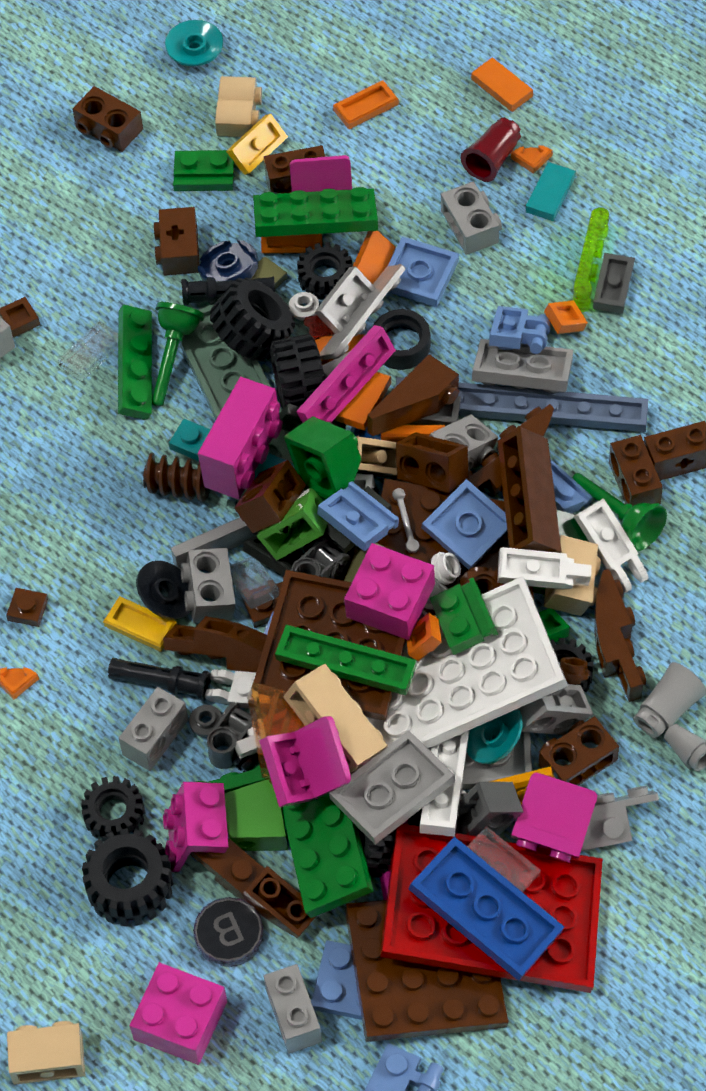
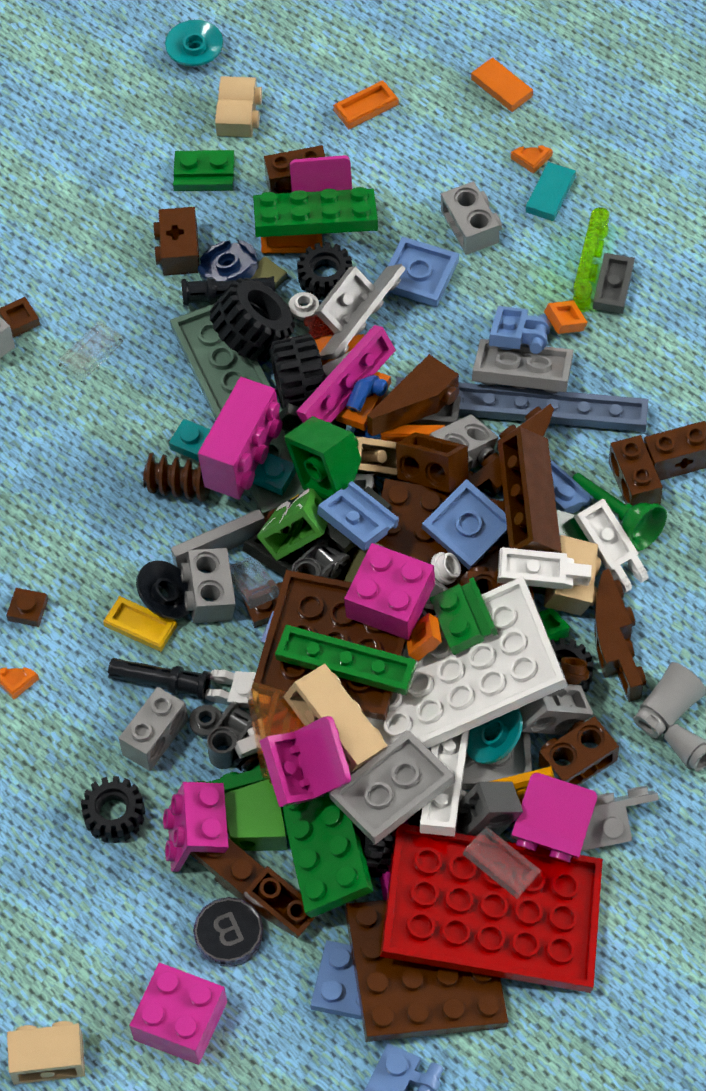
(107, 119): reddish brown brick -> none
(132, 902): black tyre -> none
(134, 362): green plate -> none
(177, 321): green piece -> none
(218, 640): reddish brown slope -> none
(257, 143): yellow plate -> none
(270, 496): reddish brown brick -> none
(292, 1008): light grey brick -> none
(364, 388): none -> blue arm
(374, 255): orange tile -> none
(409, 320): black tyre -> none
(412, 545): light grey hinge -> none
(486, 908): blue plate -> none
(490, 151): dark red plant -> none

